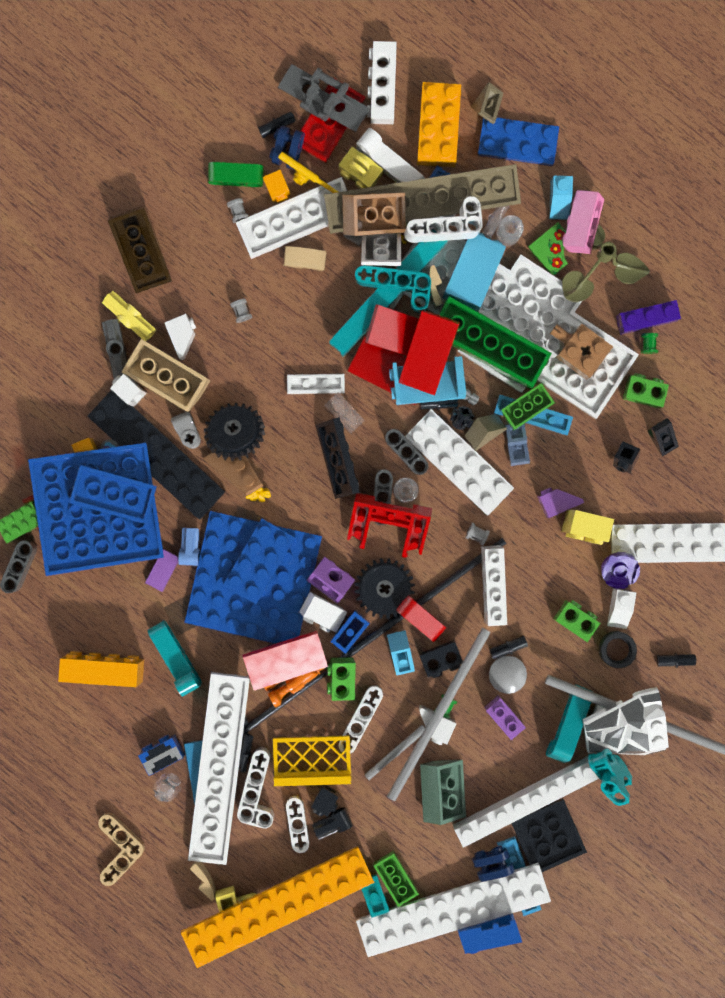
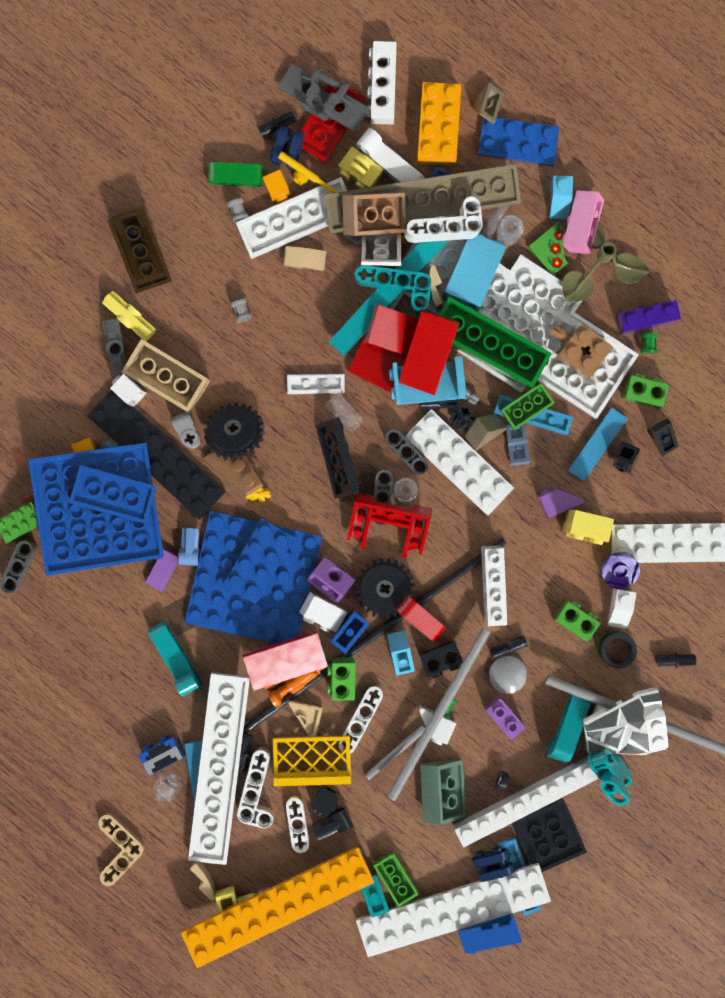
(101, 670): light orange brick -> none
(181, 333): white slope -> none
(308, 715): none -> tan tile
(477, 534): light grey bush -> none
(501, 781): none -> black tile
(597, 444): none -> dark azure tile

